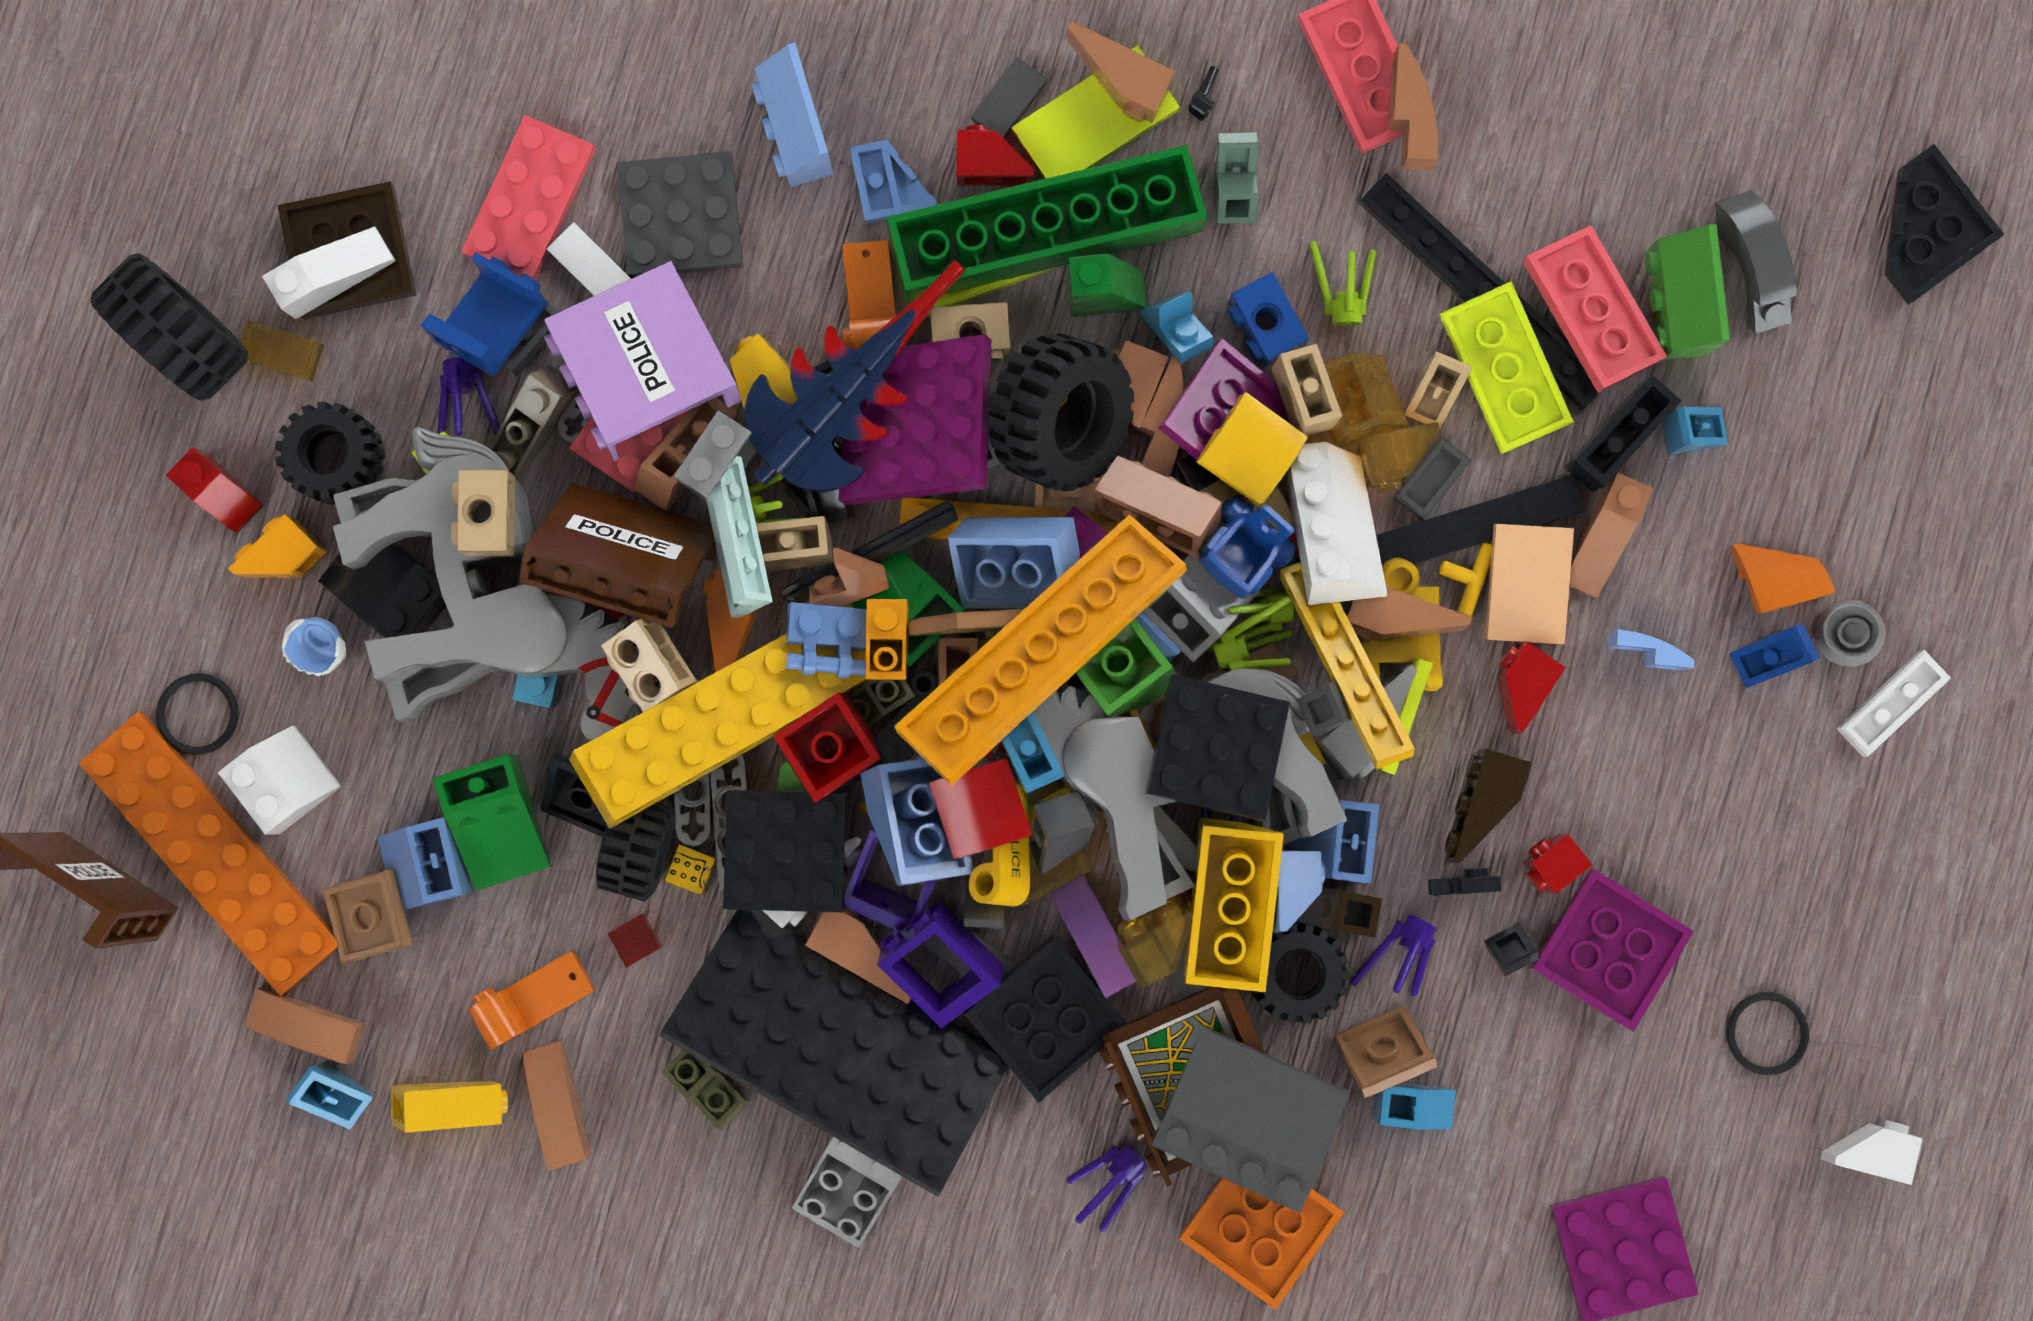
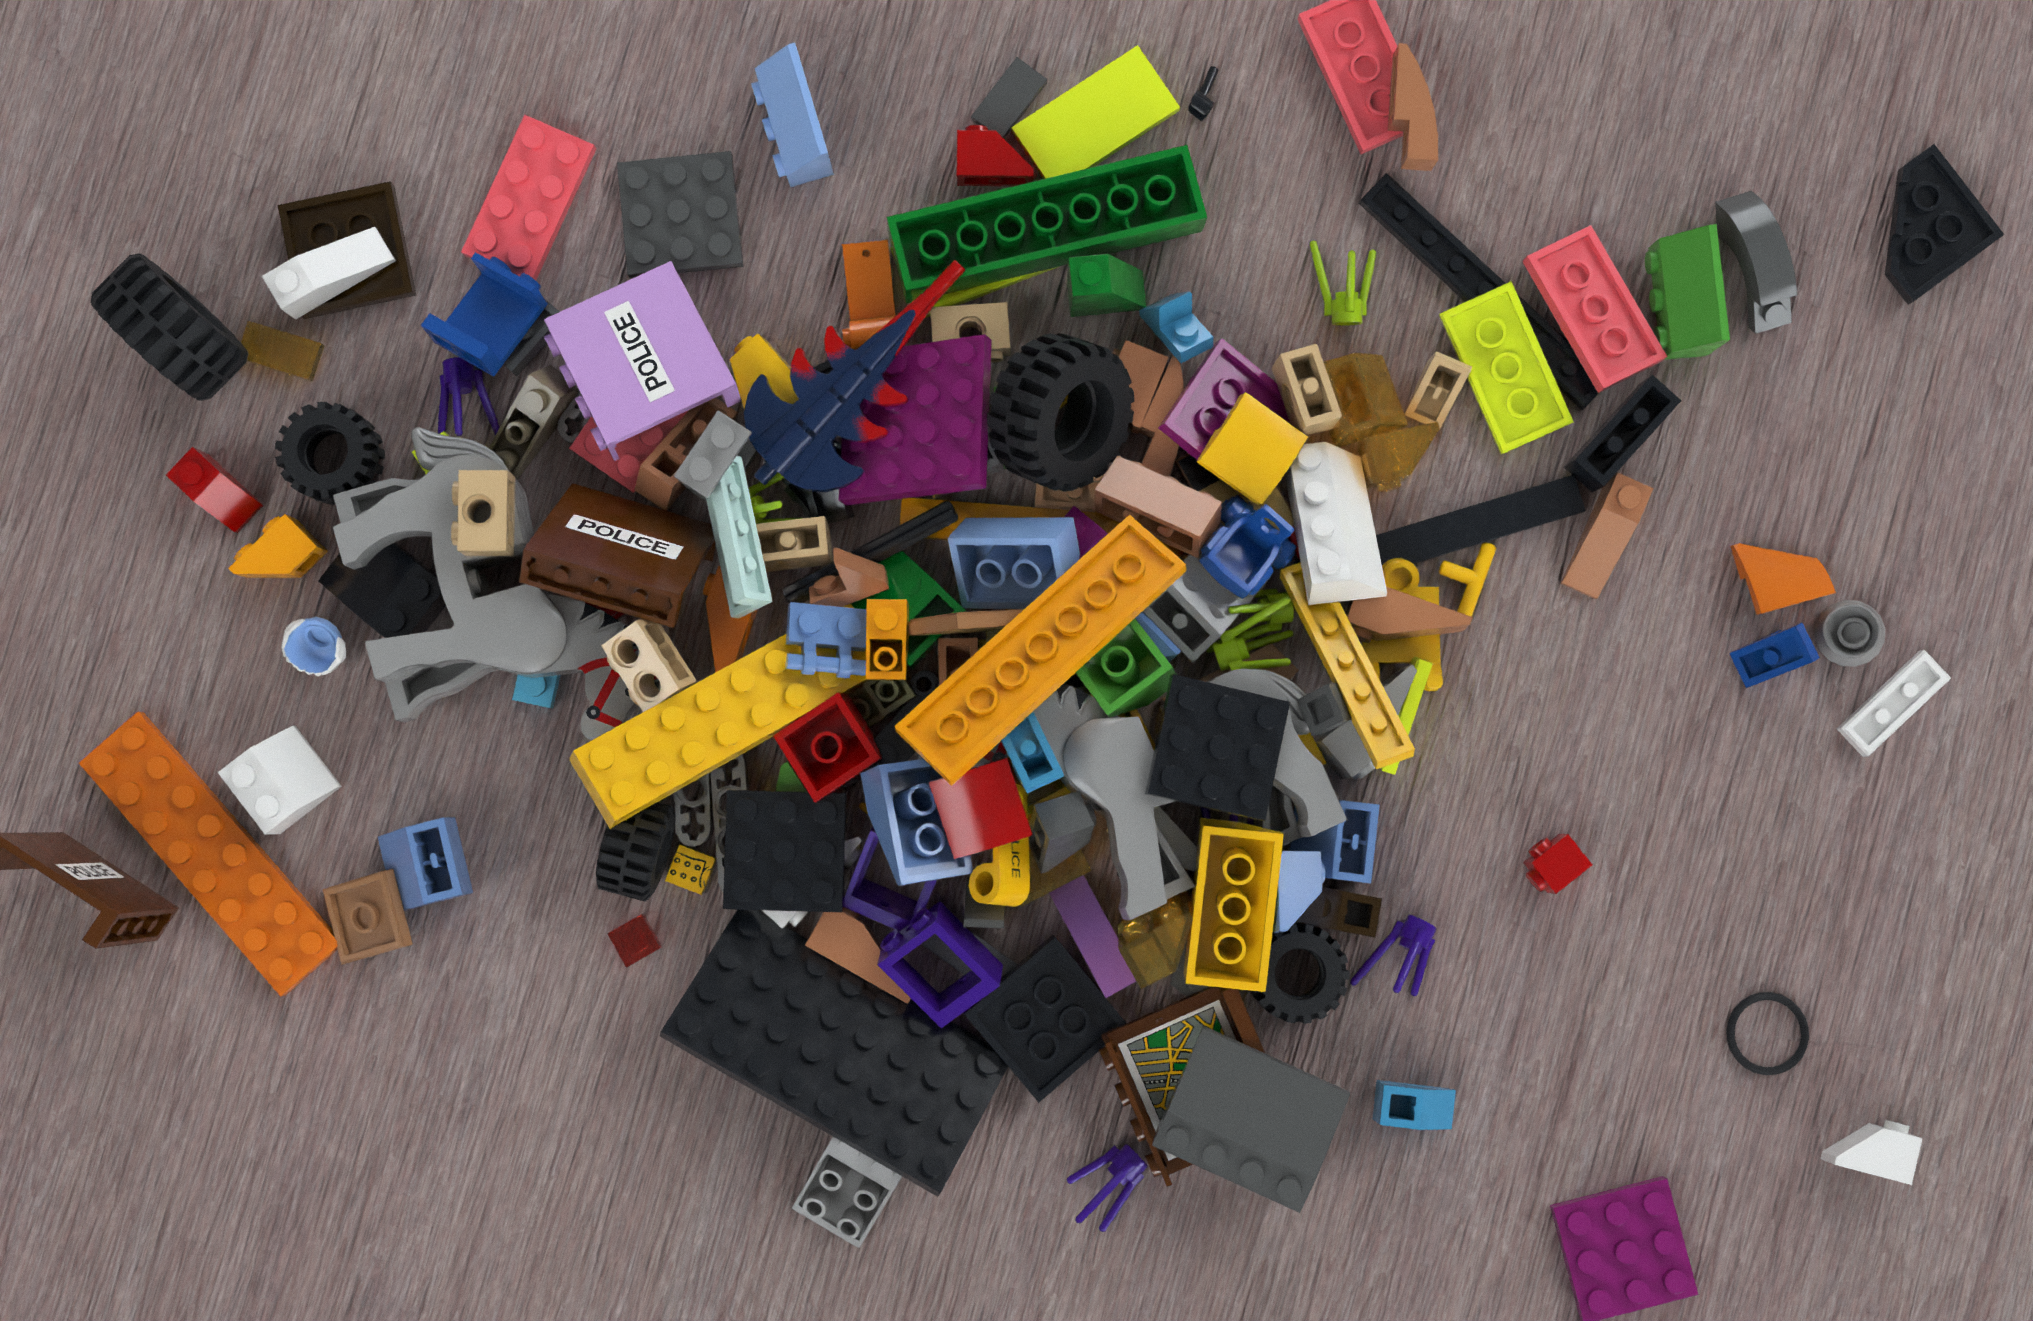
(160, 714): black tyre -> none
(305, 1026): nougat slope -> none
(330, 1095): dark azure slope -> none
(447, 1105): yellow slope -> none
(493, 820): green slope -> none
(530, 1000): orange door -> none
(555, 1106): nougat slope -> none
(569, 799): black slope -> none
(586, 261): white tile -> none
(705, 1088): olive slope -> none
(886, 182): medium blue wing -> none
(1127, 76): nougat slope -> none
(1236, 178): sand green brick -> none
(1258, 1238): orange plate -> none
(1267, 298): blue brick -> none
(1384, 1051): medium nougat tile -> none
(1431, 478): dark grey tile -> none
(1475, 881): black plate -> none
(1492, 792): dark brown slope -> none
(1511, 949): black tile -> none
(1525, 683): red slope -> none
(1529, 583): light nougat tile -> none
(1611, 949): magenta plate -> none
(1657, 652): light blue slope -> none
(1694, 429): dark azure slope -> none

